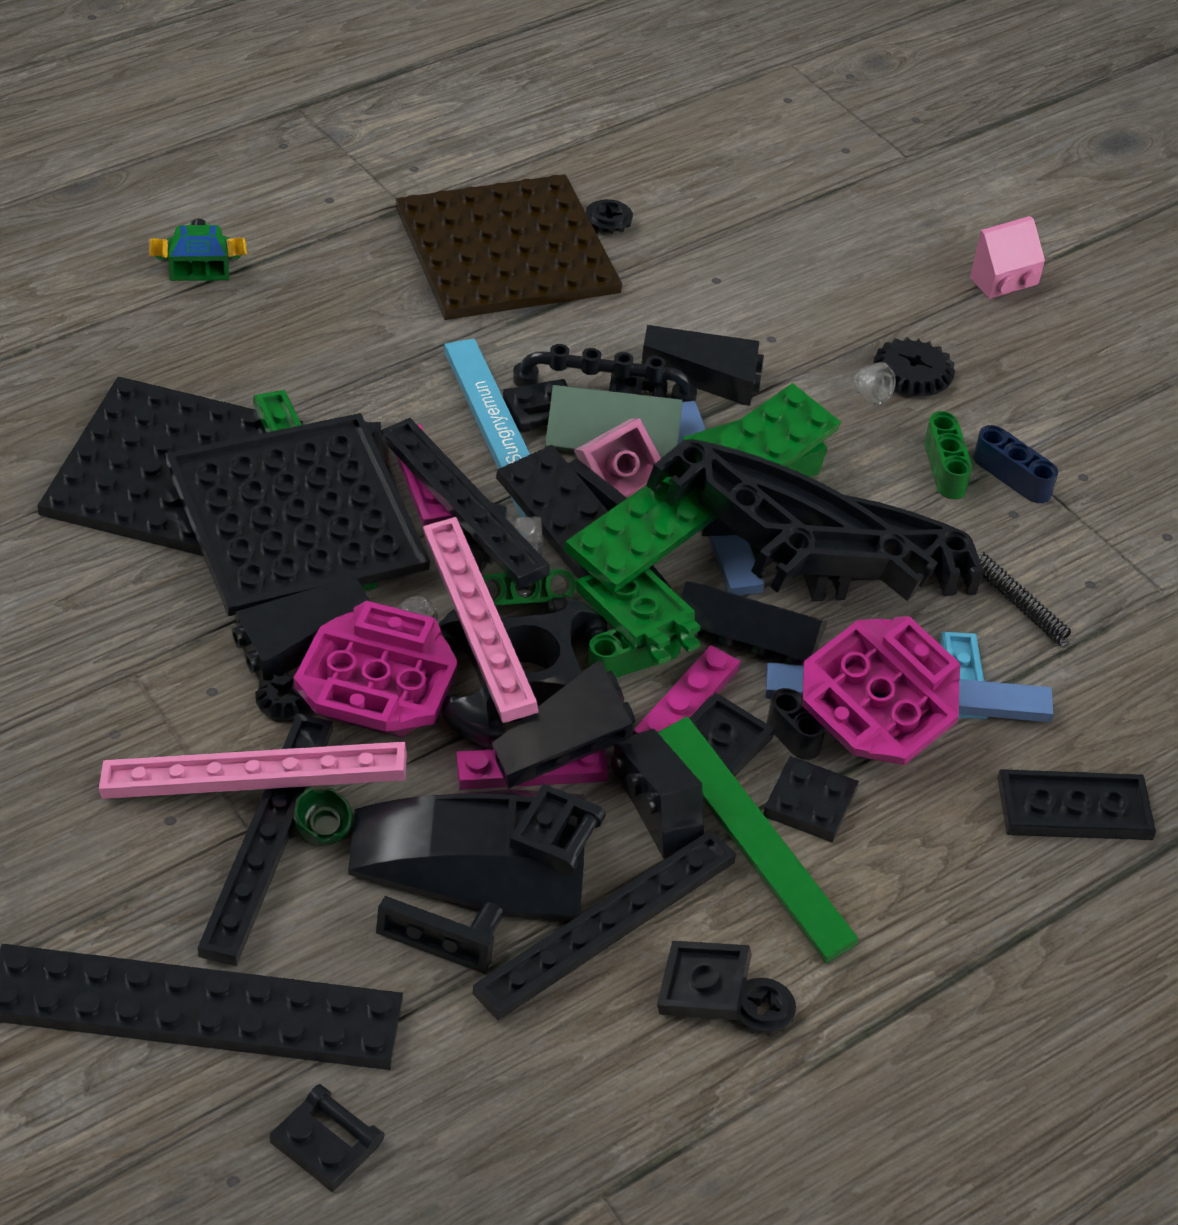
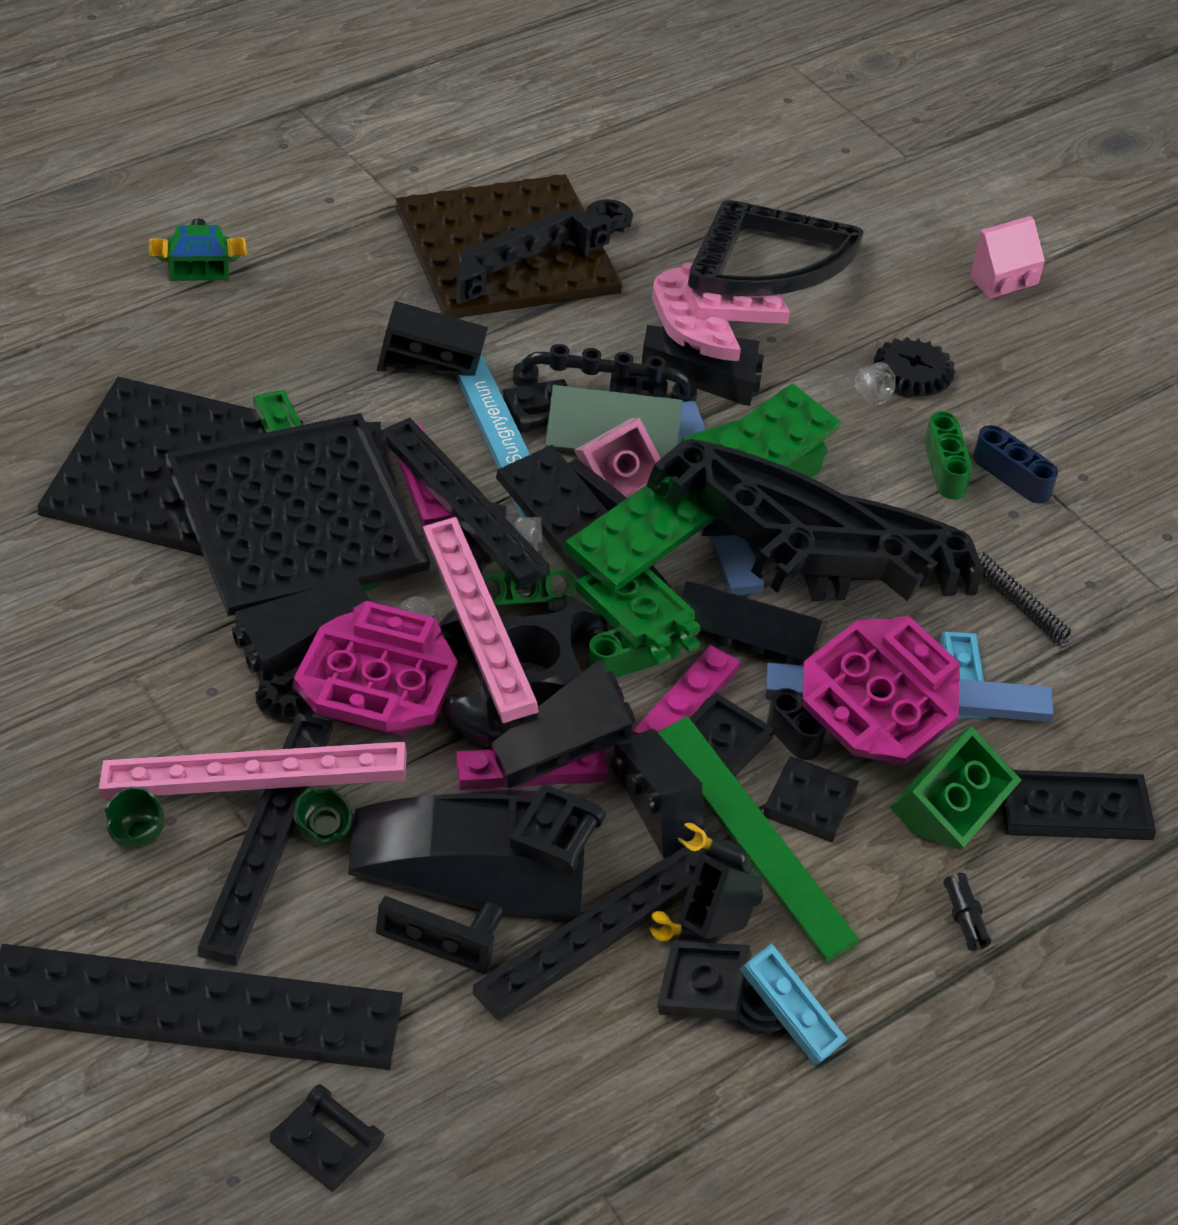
(134, 818): none -> dark green hair
(431, 341): none -> black wedge
(584, 229): none -> black slope
(704, 316): none -> bright pink plate
(718, 894): none -> black torso
(724, 231): none -> black beam
(793, 1004): none -> medium azure tile
(956, 791): none -> green slope
(967, 911): none -> black pin

